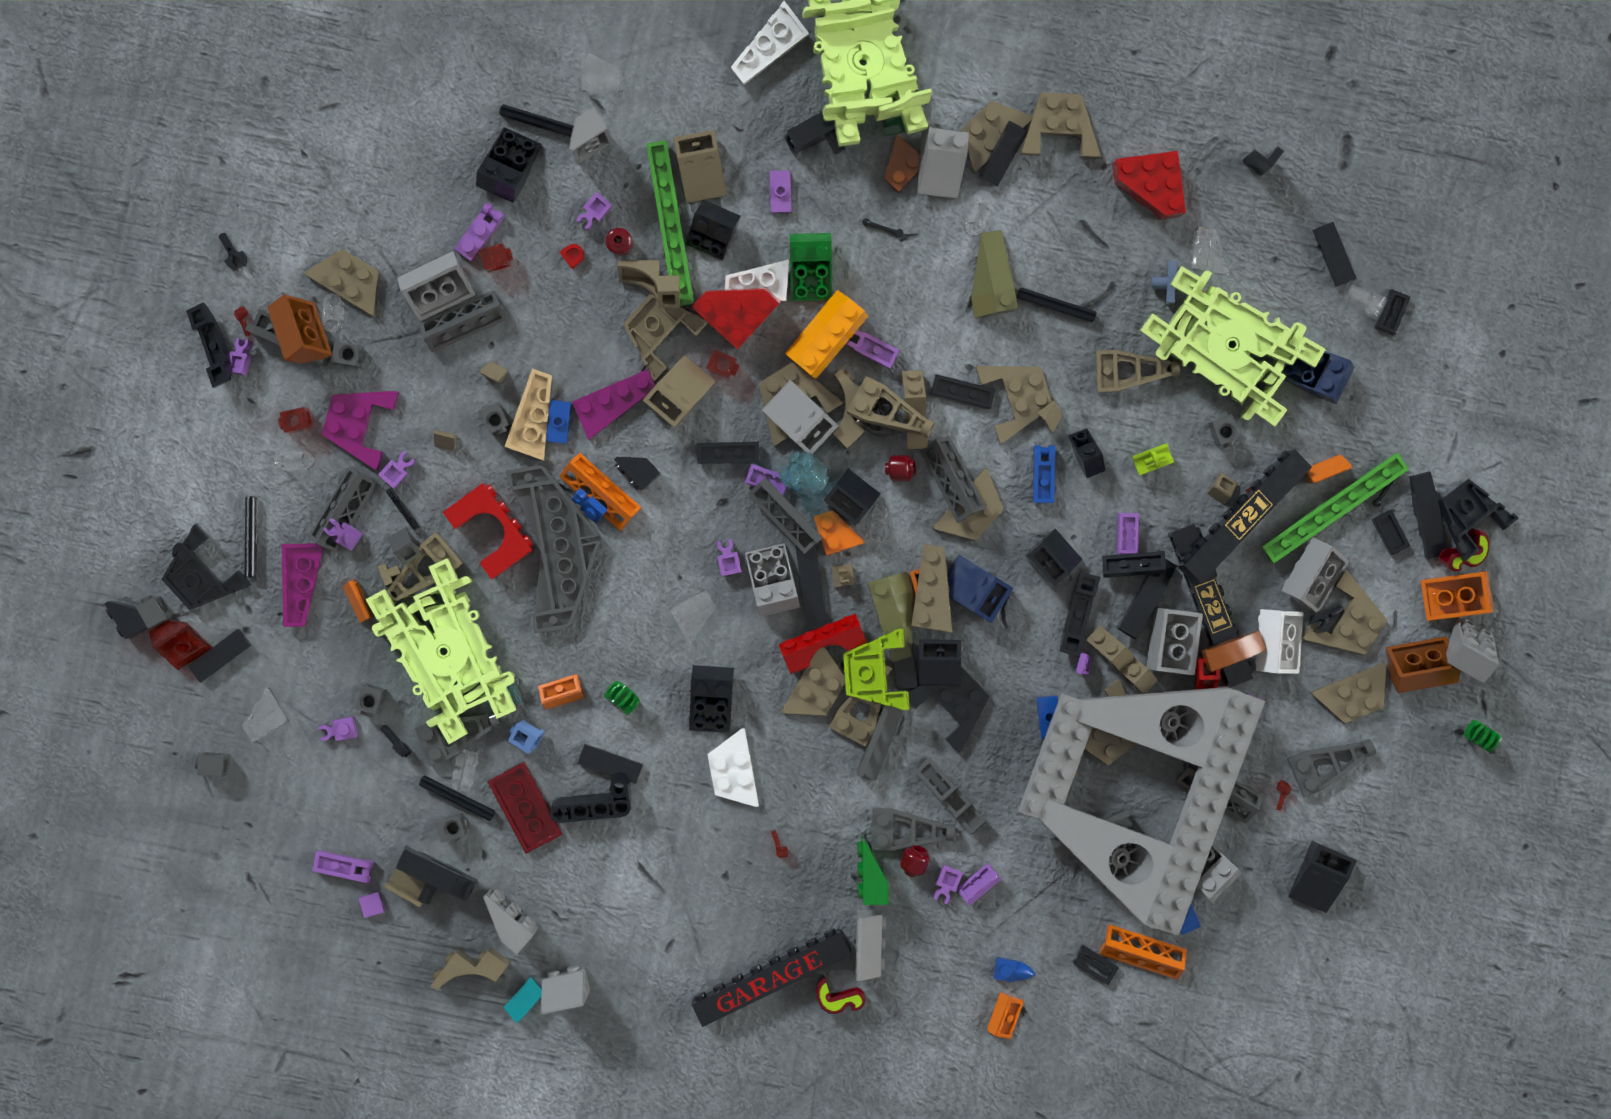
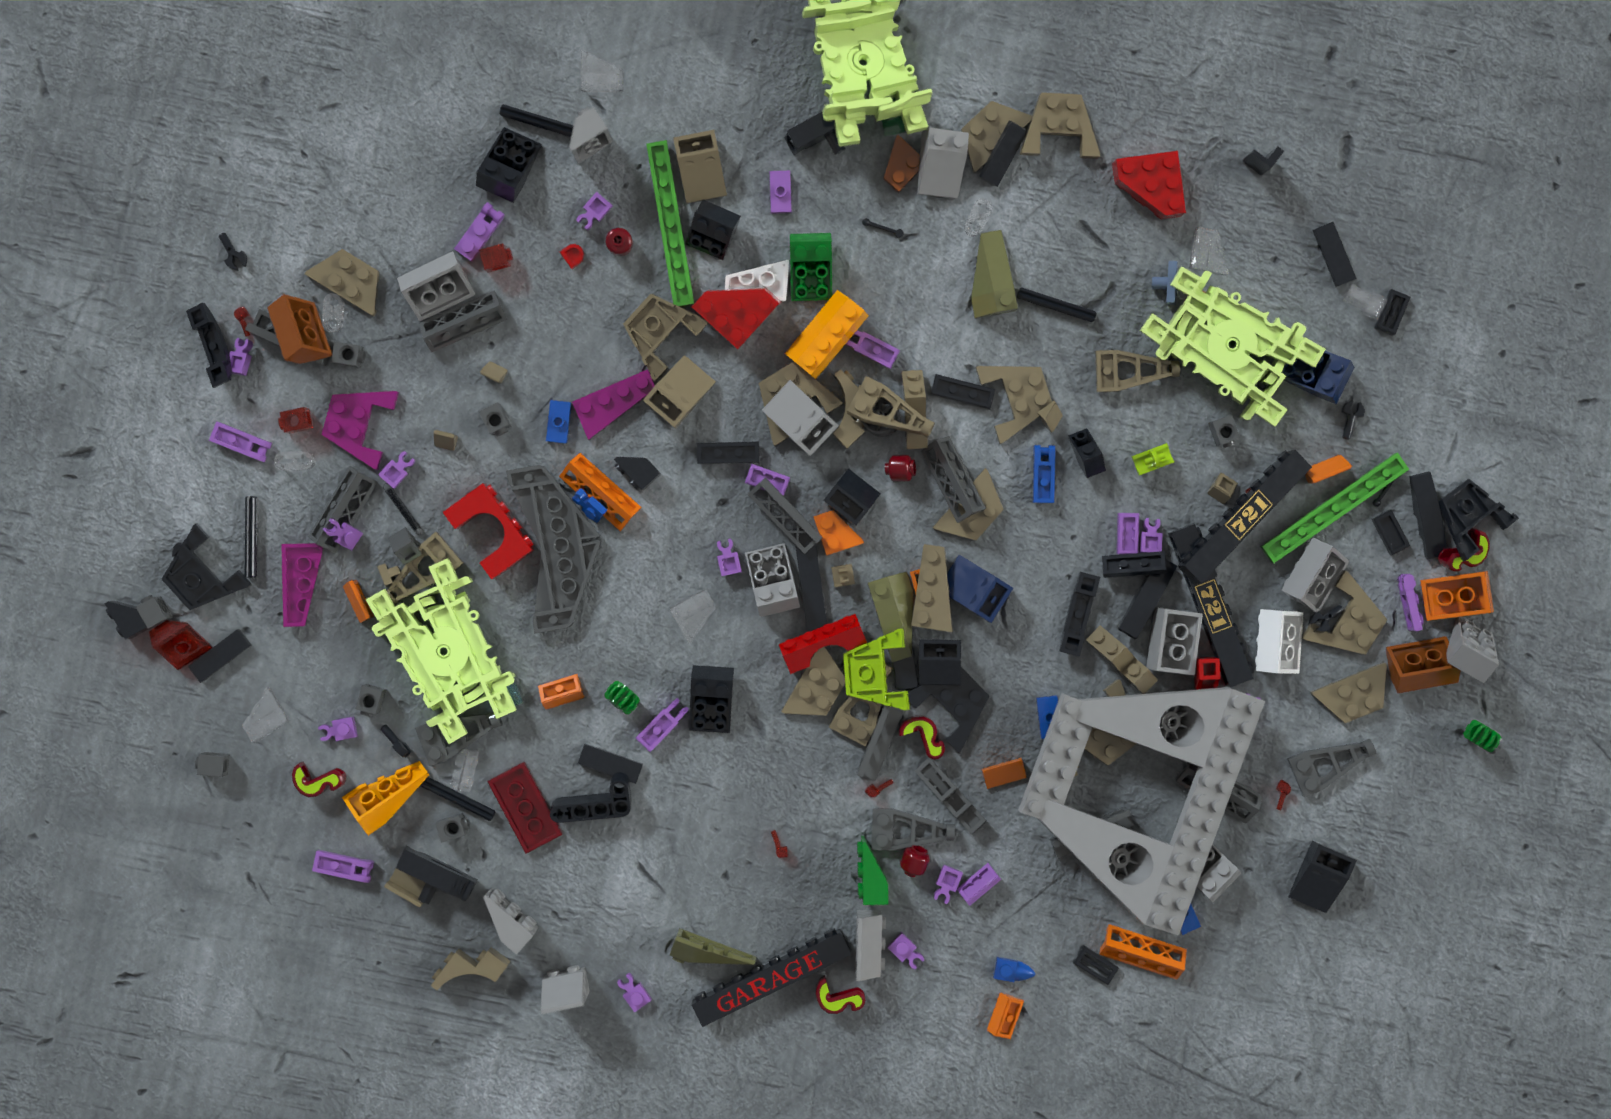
(239, 441): none -> medium lavender plate
(312, 788): none -> dark red animal
(372, 904): medium lavender tile -> none
(379, 801): none -> light orange wedge
(524, 999): teal slope -> none
(525, 736): medium blue brick -> none
(531, 419): tan wing -> none
(636, 994): none -> medium lavender plate
(647, 274): dark tan arch -> none
(660, 726): none -> medium lavender hinge
(698, 949): none -> olive wedge
(715, 358): clear red brick -> none
(733, 770): white wing -> none
(772, 42): white wing -> none
(804, 475): clear light blue brick -> none
(872, 791): none -> clear red hand
(904, 948): none -> medium lavender plate
(928, 734): none -> animal
(1004, 773): none -> orange slope
(1053, 557): black slope -> none
(1084, 664): medium lavender tile -> none
(1150, 540): none -> medium lavender plate
(1233, 650): dark orange slope -> none
(1351, 417): none -> black bar
(1409, 602): none -> medium lavender hinge

